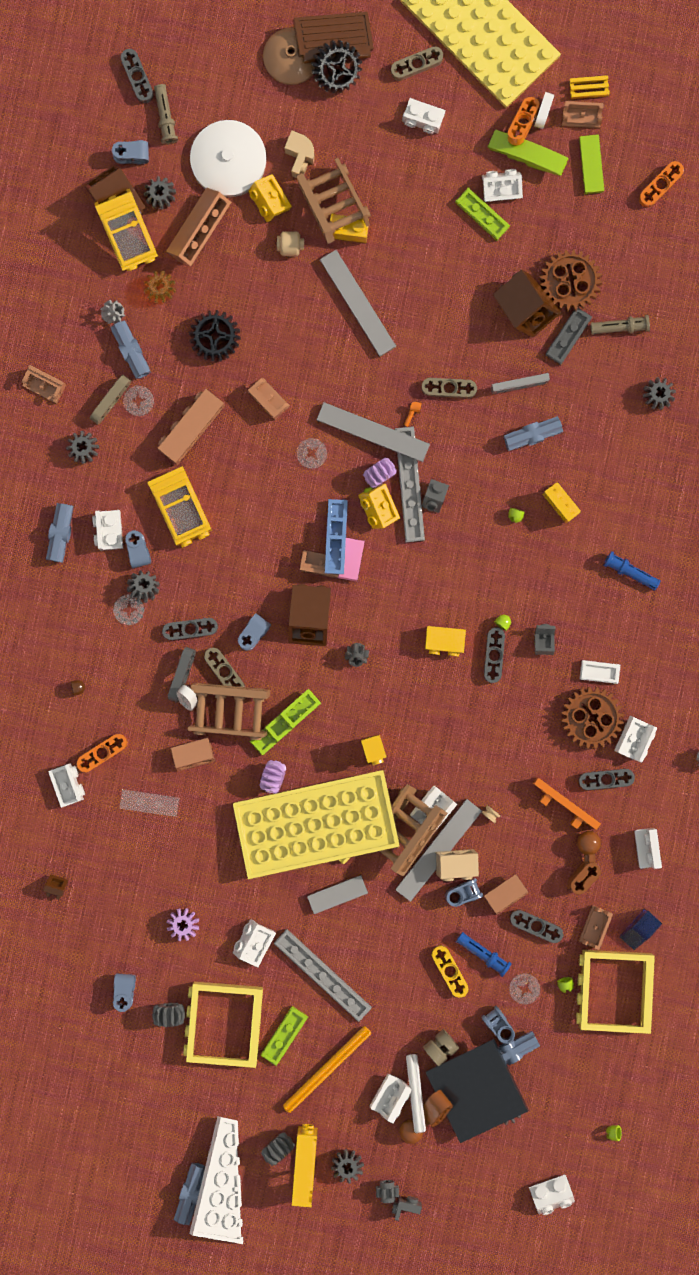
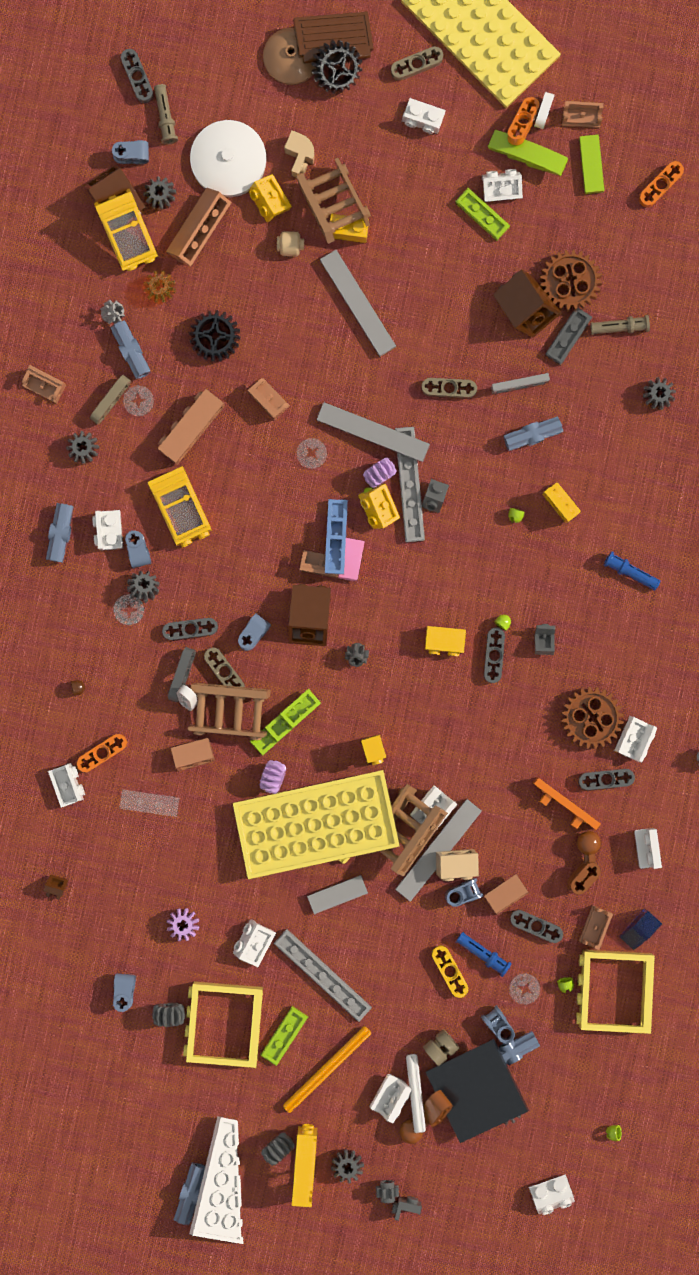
(414, 407): orange hand -> none
(491, 814): tan bush -> none
(599, 672): white tile -> none
(605, 85): yellow tile -> none

